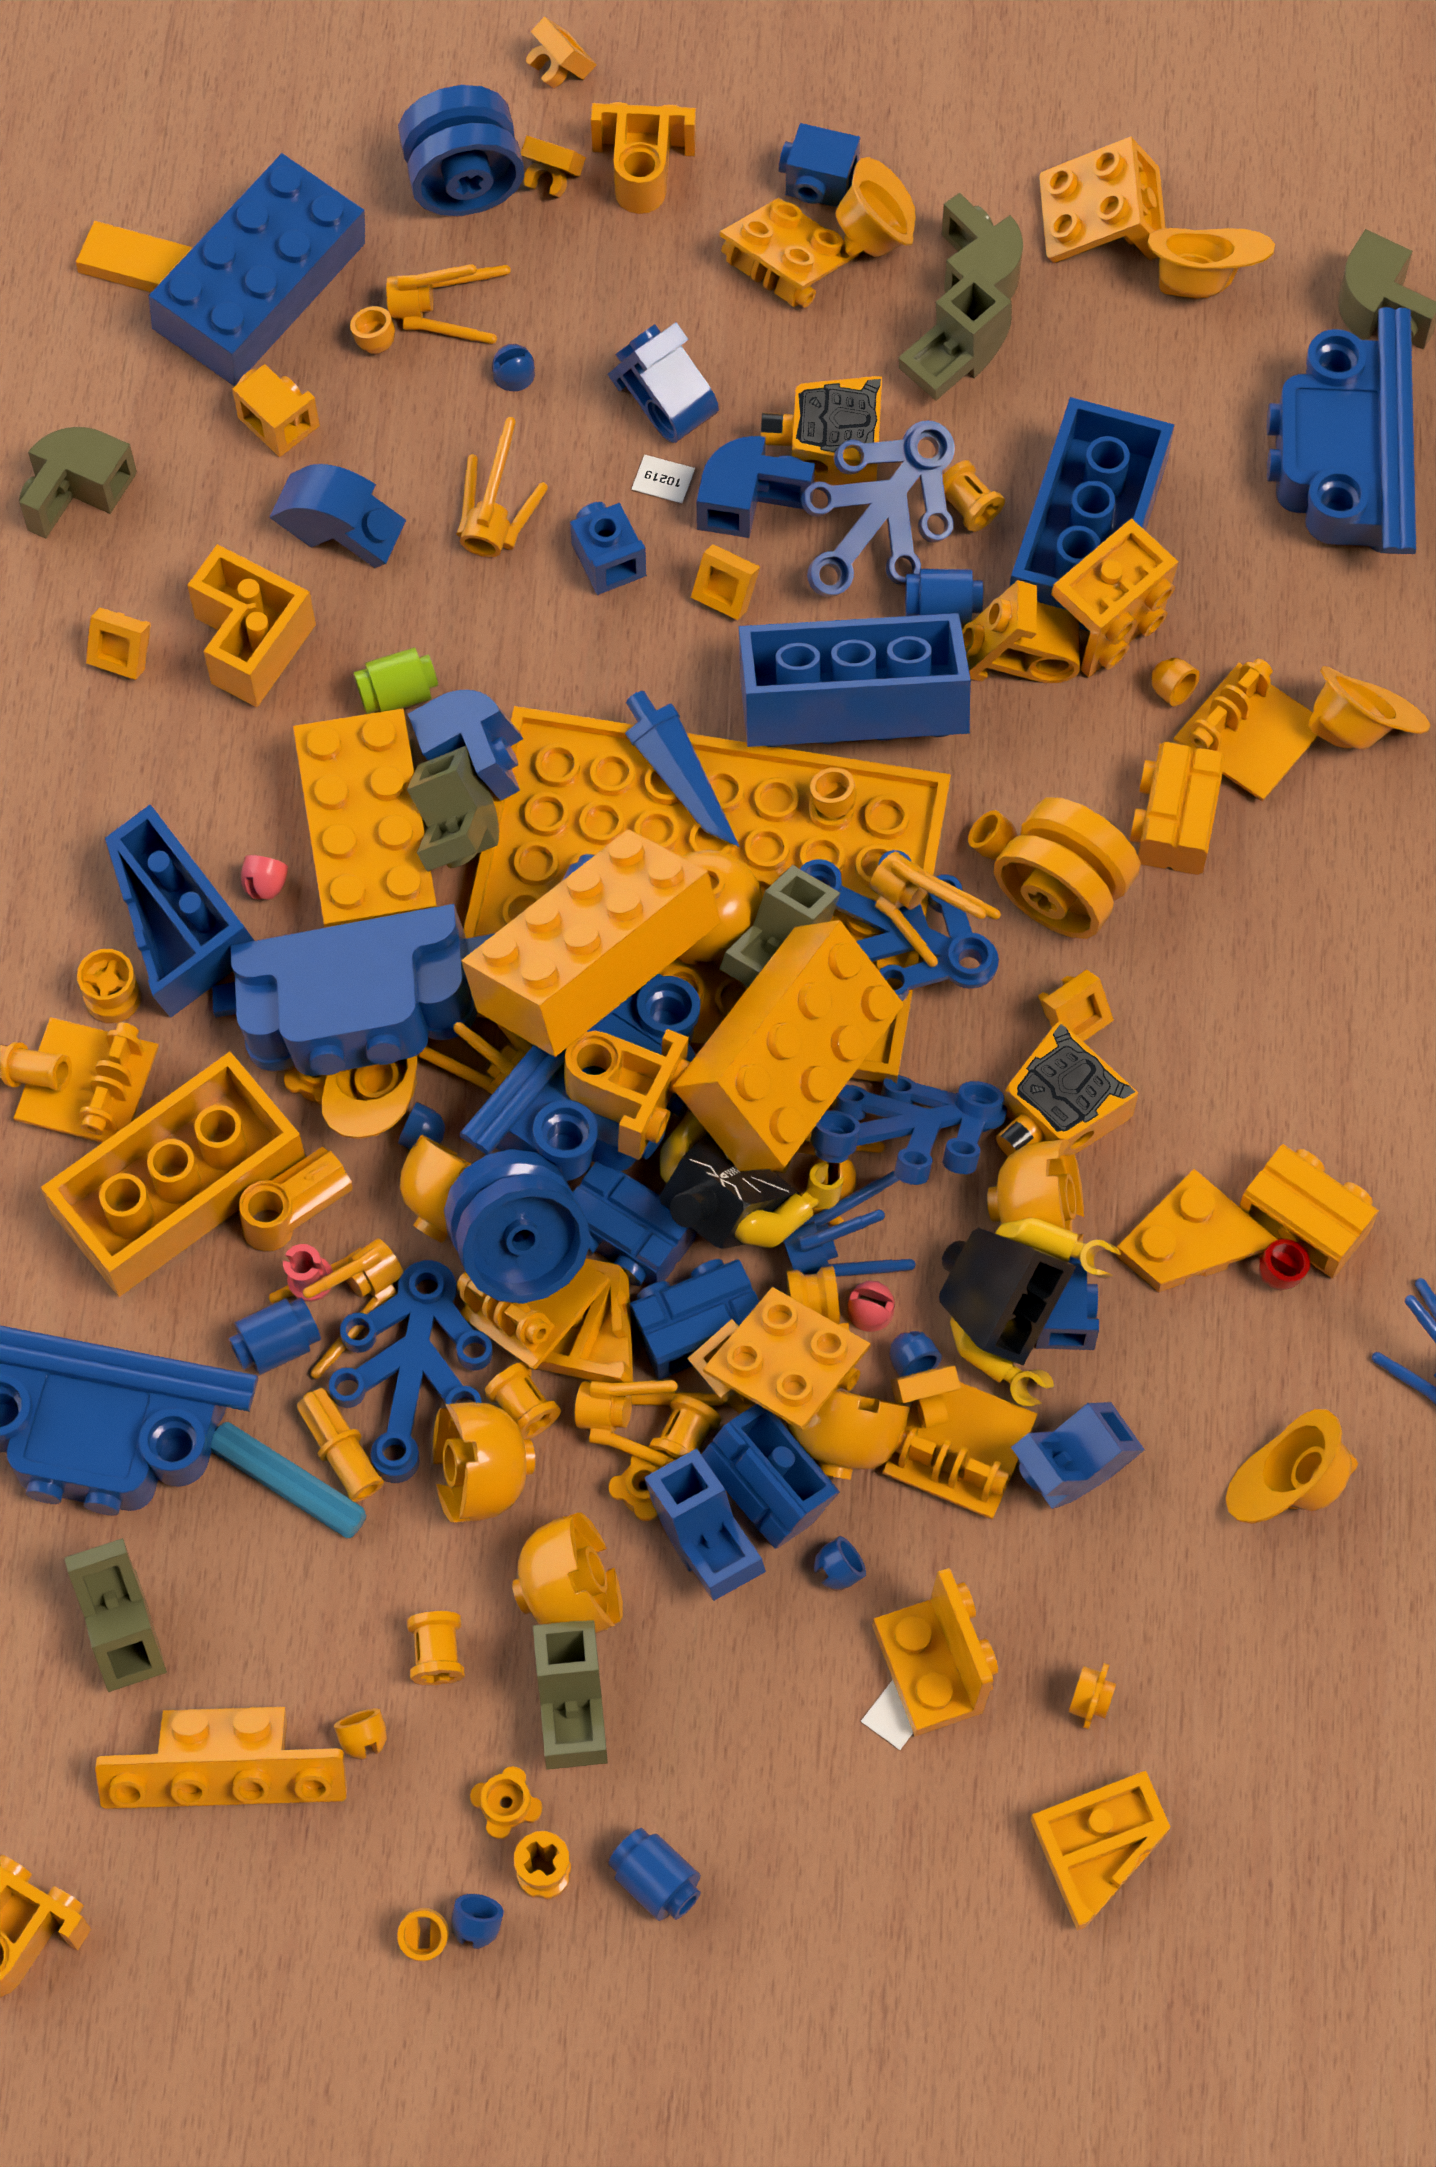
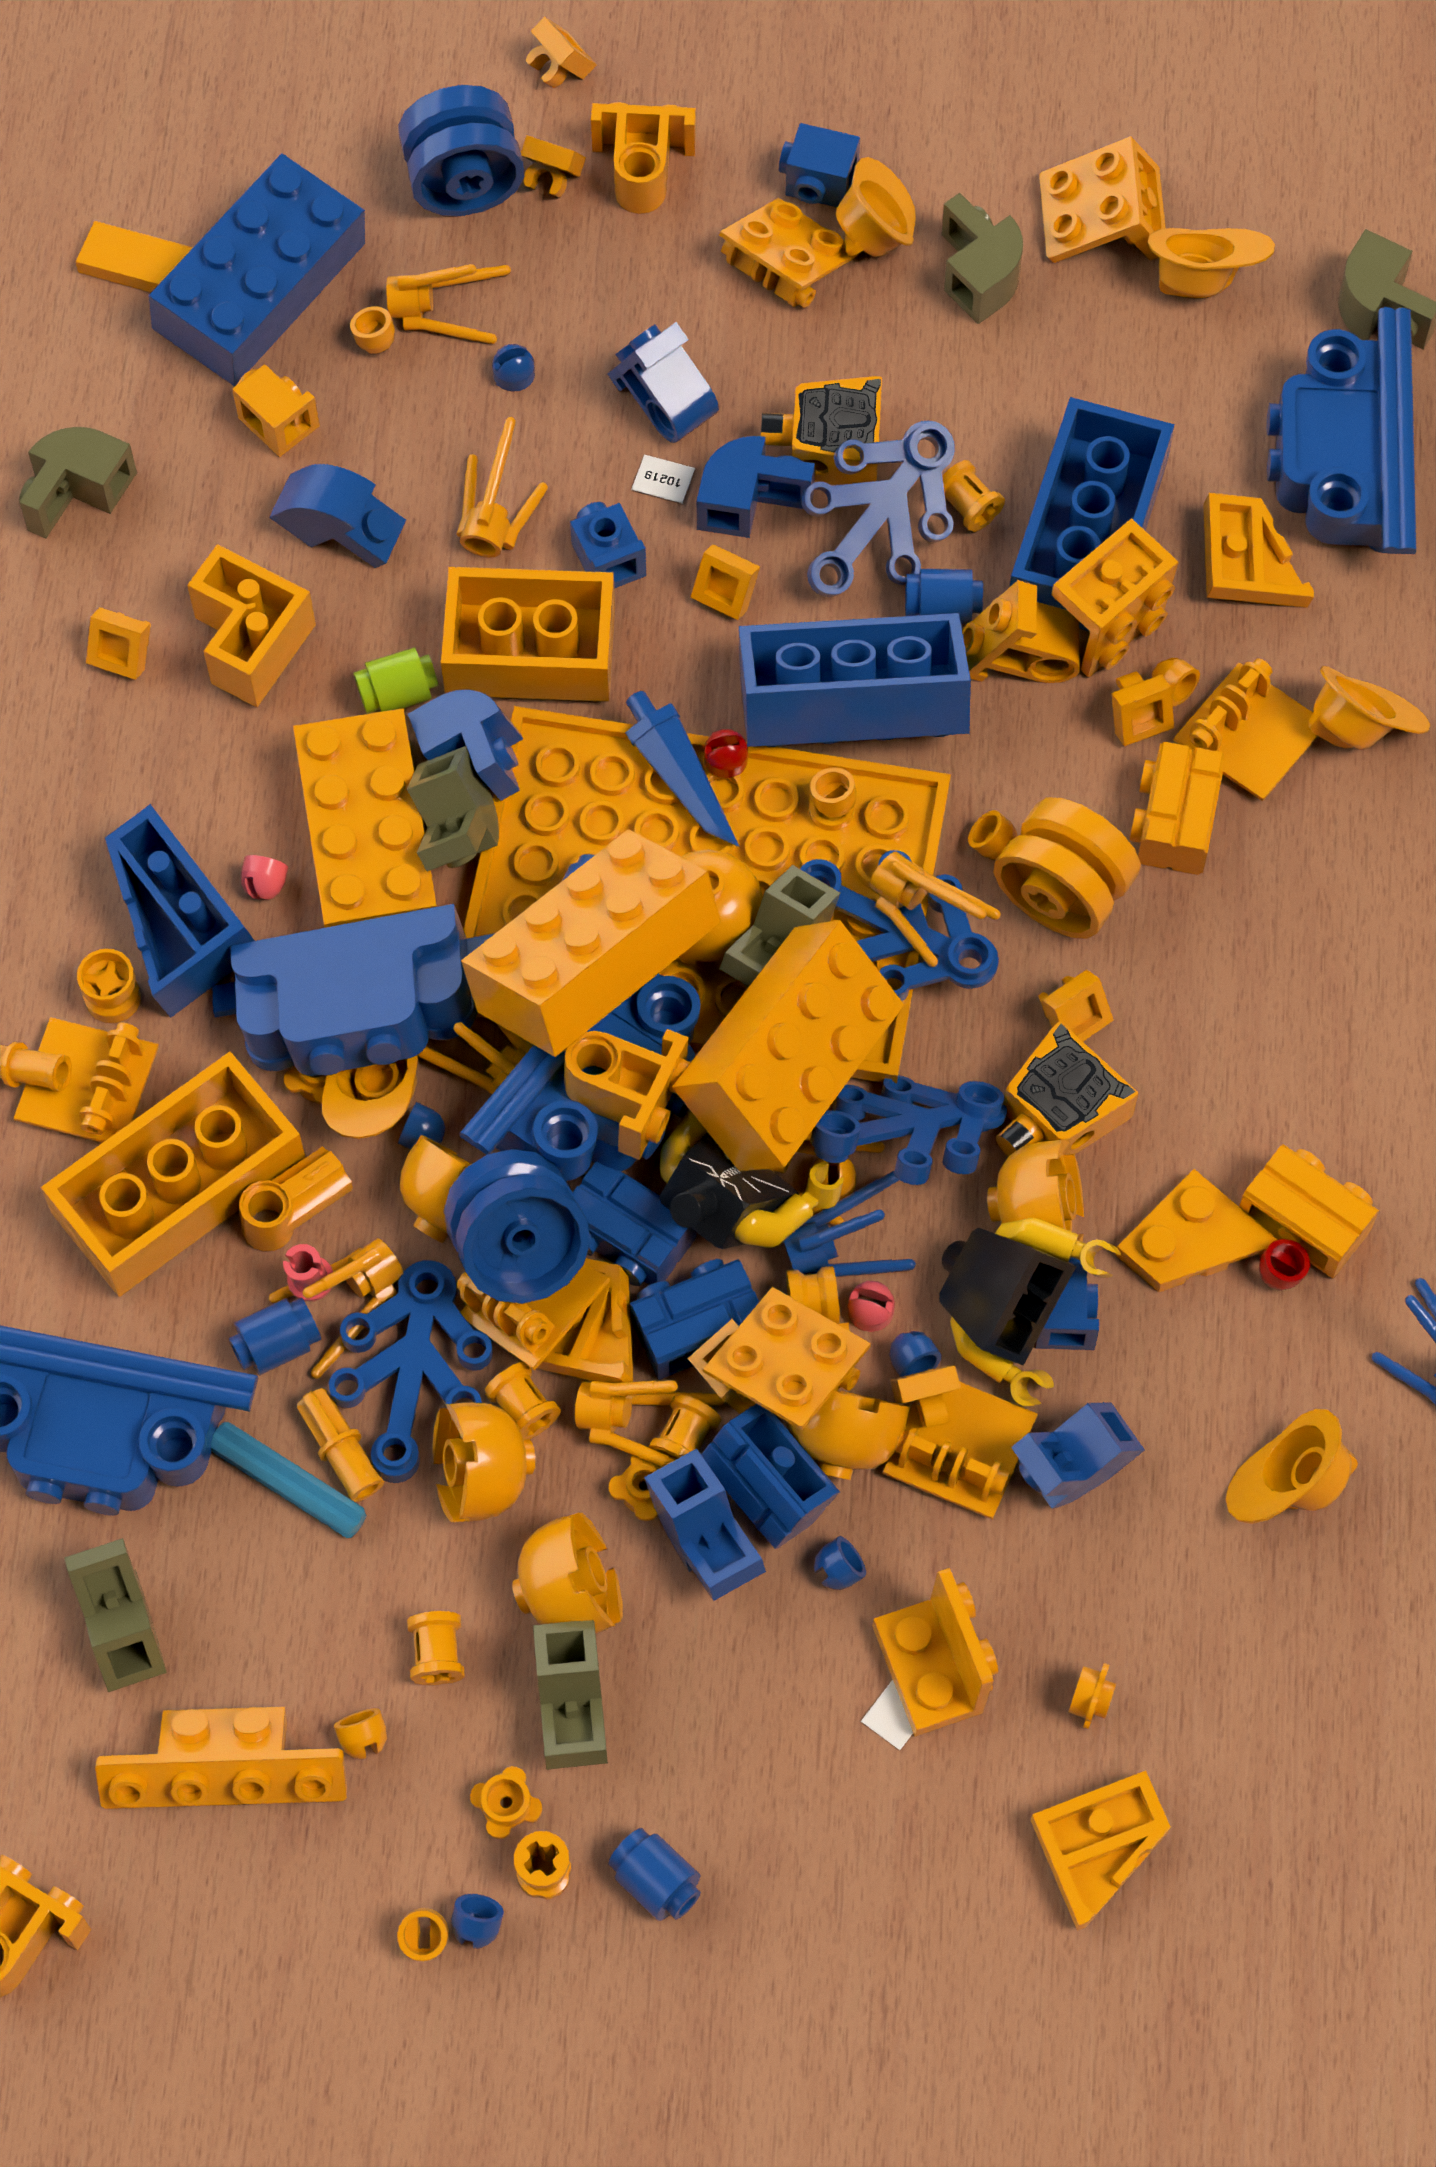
(529, 633): none -> light orange brick
(729, 759): none -> red hinge
(966, 337): olive brick -> none
(1141, 707): none -> light orange tile
(1247, 554): none -> light orange wing

